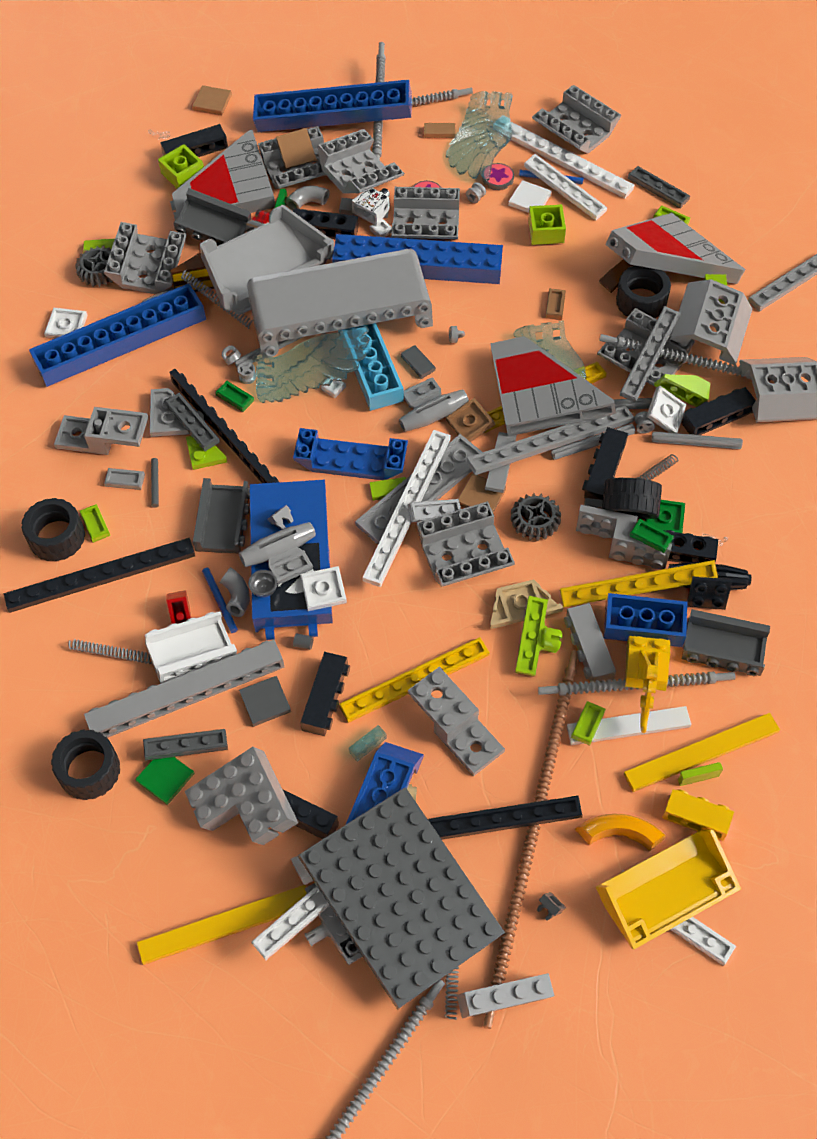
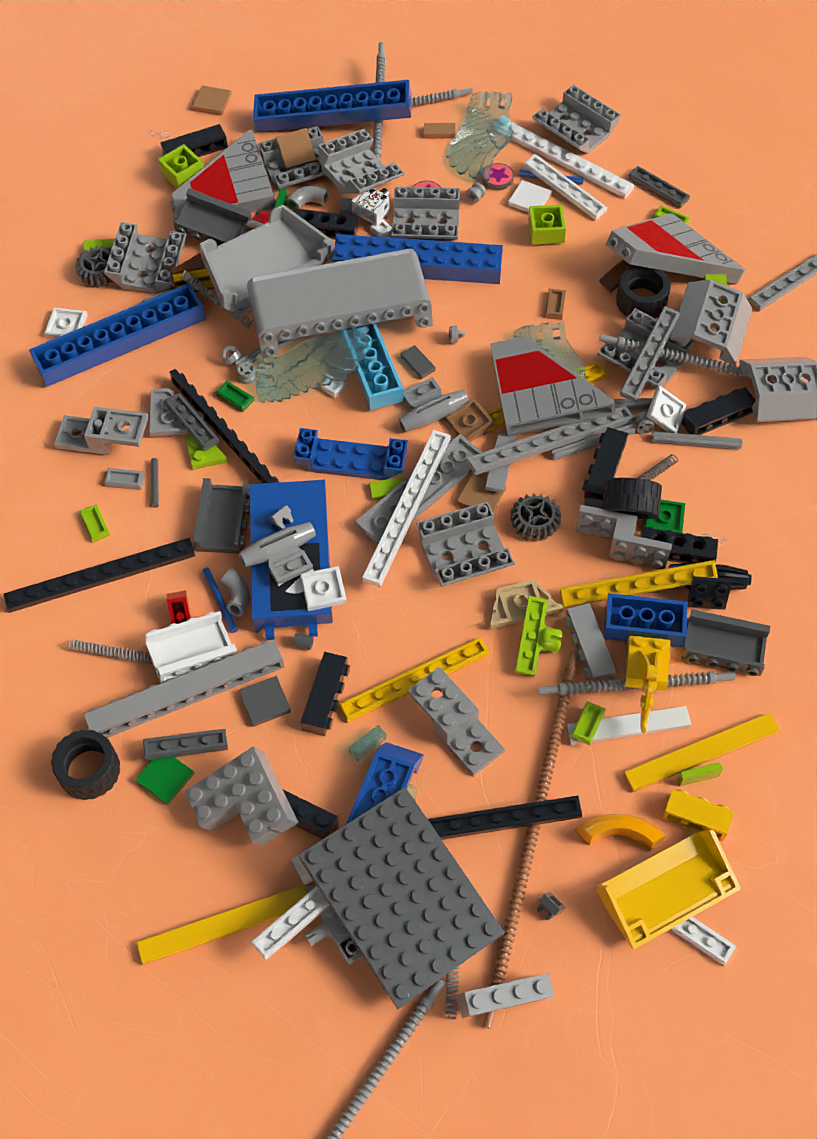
(50, 511): black tyre -> none
(262, 583): flat silver piece -> none
(428, 509): light grey tile -> none
(651, 536): green tile -> none
(686, 387): lime slope -> none

